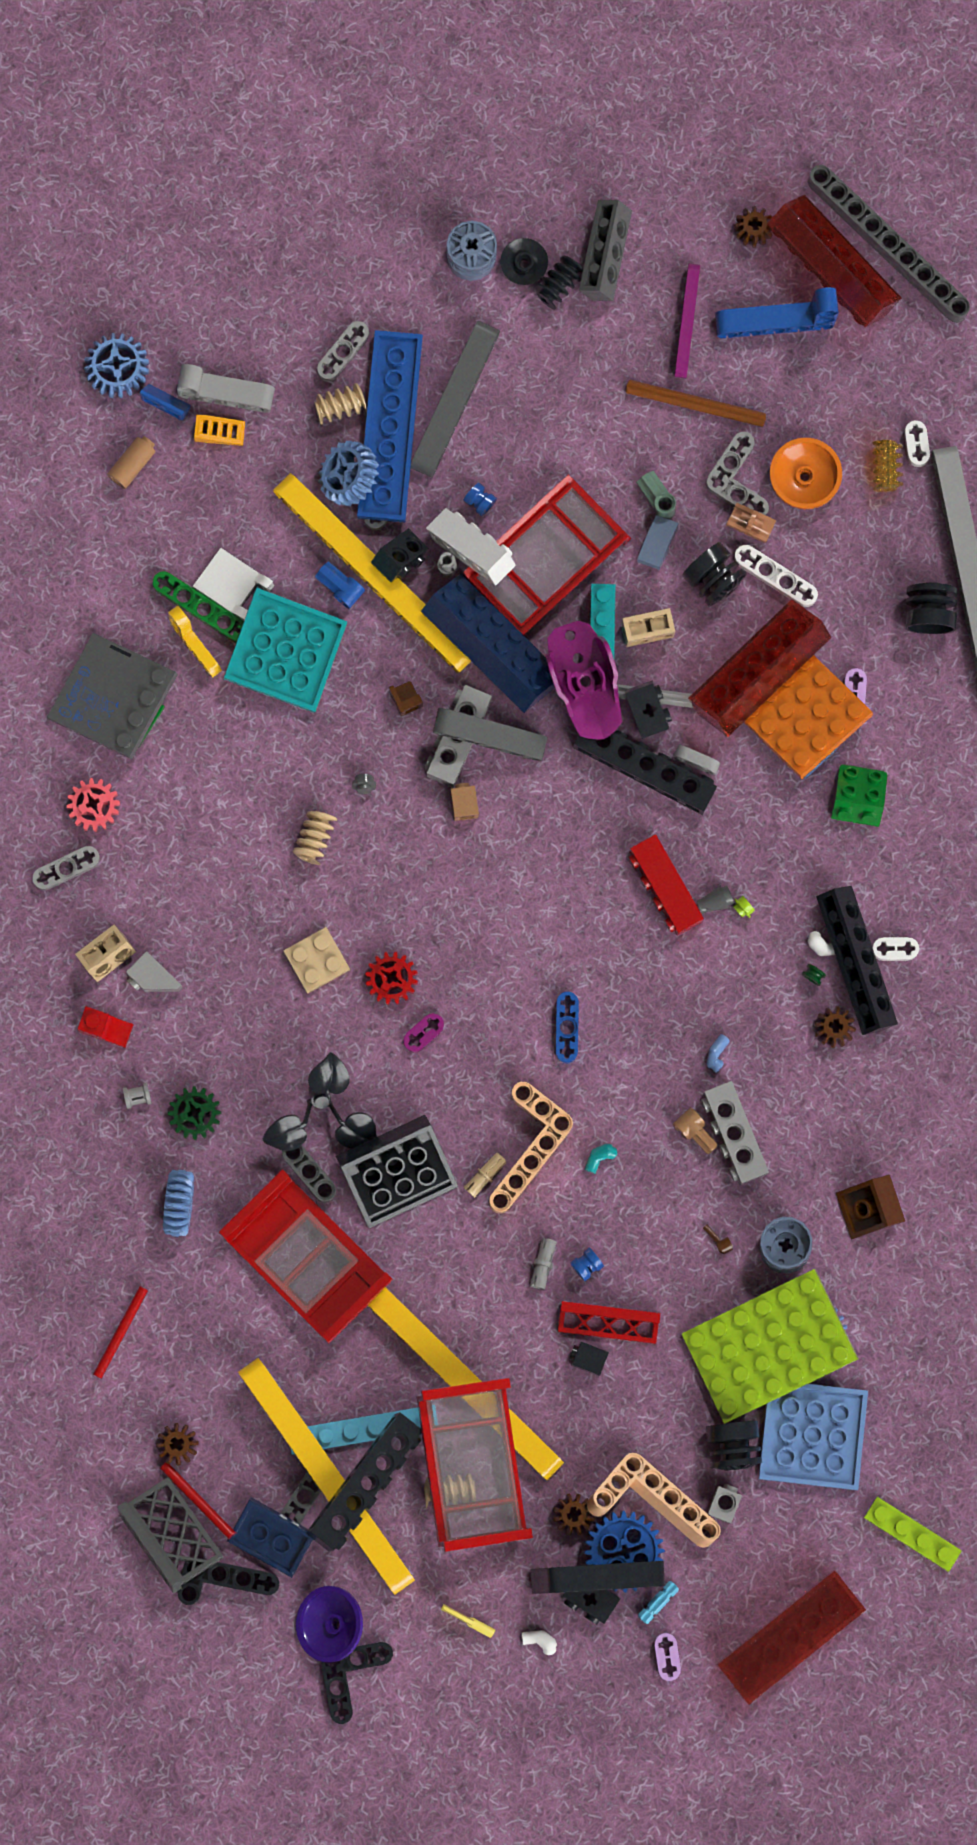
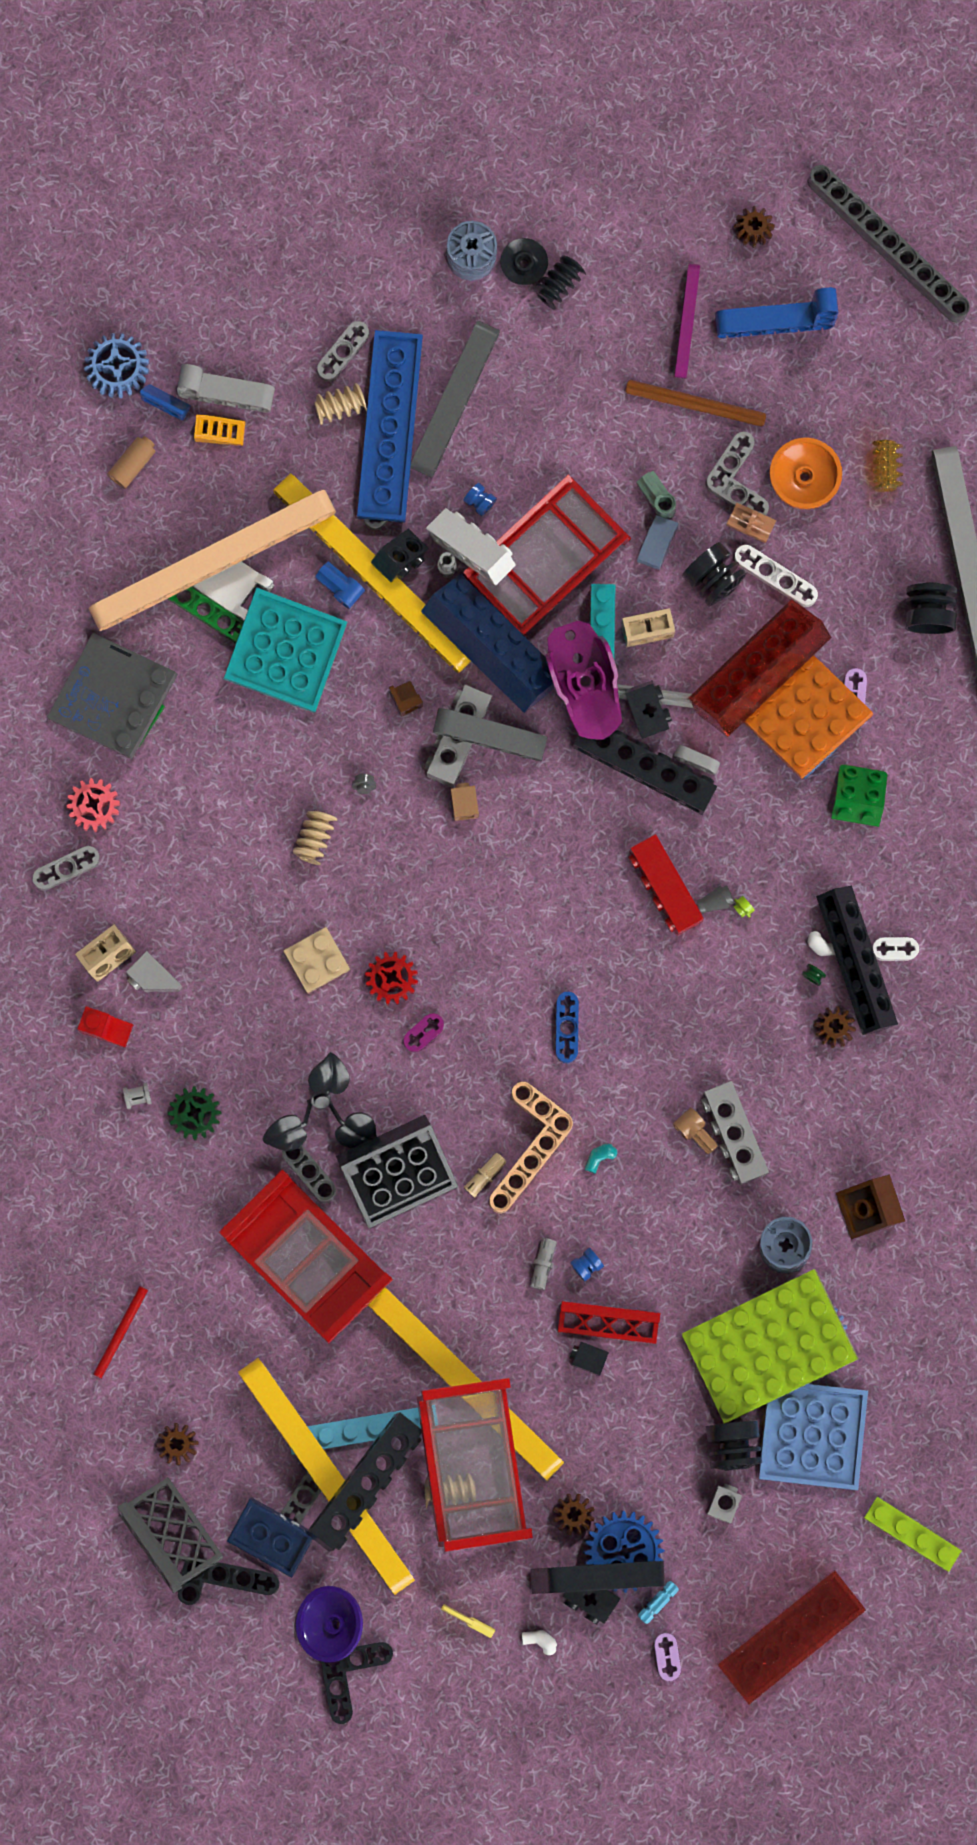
(178, 1203): medium blue gear -> none
(183, 628): yellow beam -> none
(210, 1513): red bar -> none
(212, 560): none -> light nougat beam
(354, 476): medium blue gear -> none
(605, 250): dark grey brick -> none
(655, 1497): light nougat beam -> none
(715, 1051): medium blue arm -> none
(723, 1245): reddish brown hand -> none
(834, 260): clear red brick -> none
(911, 444): white beam -> none

